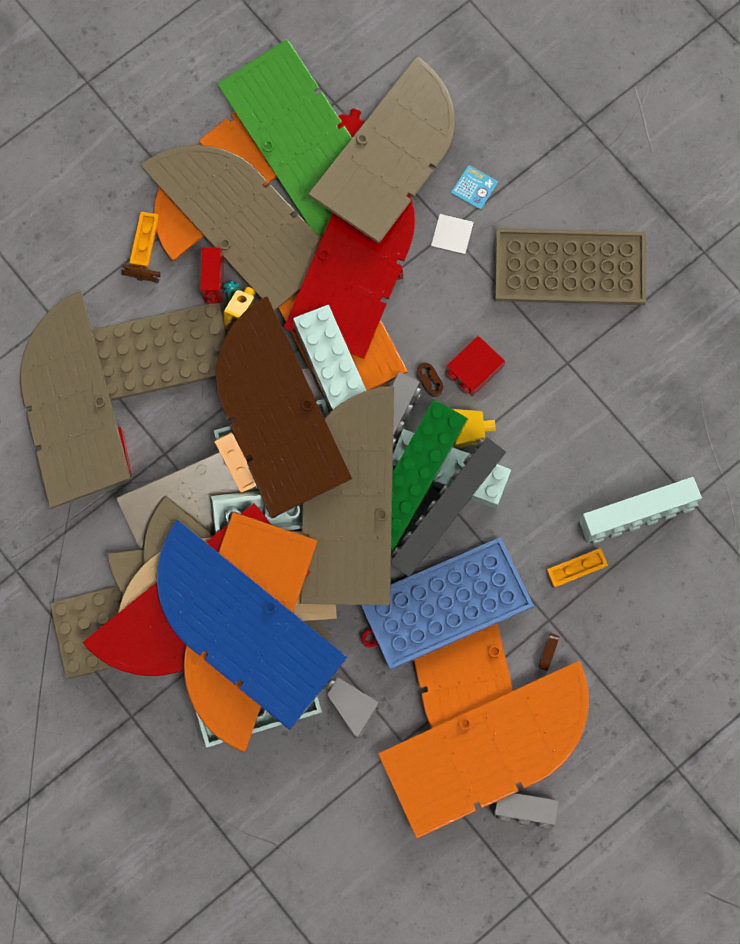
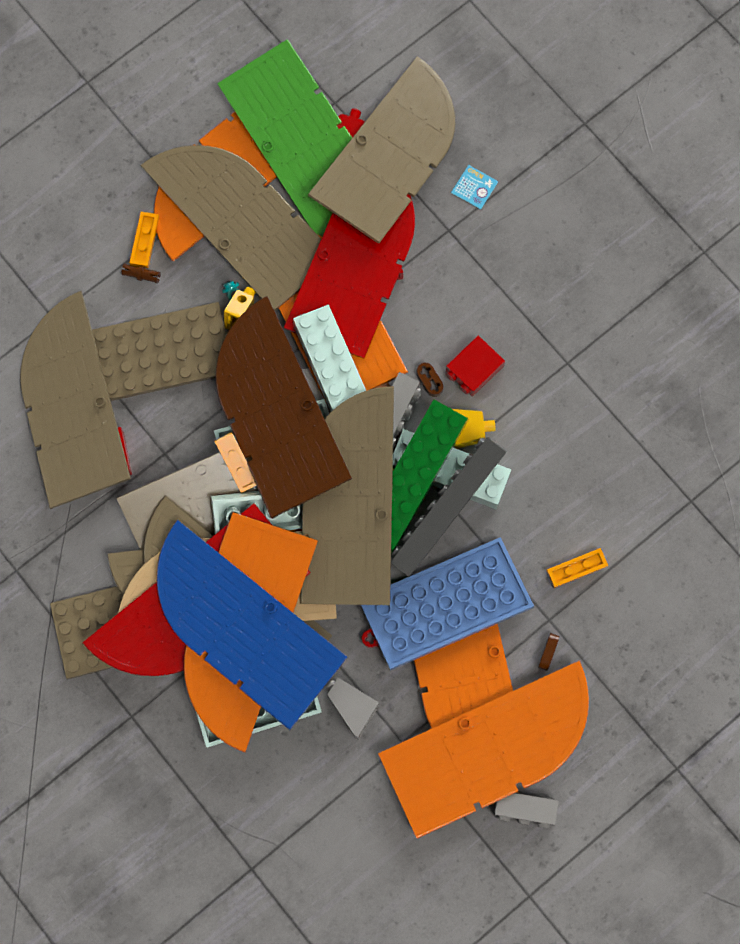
(212, 275): red brick -> none
(452, 233): white sticker -> none
(570, 266): dark tan plate -> none
(640, 510): light aqua brick -> none

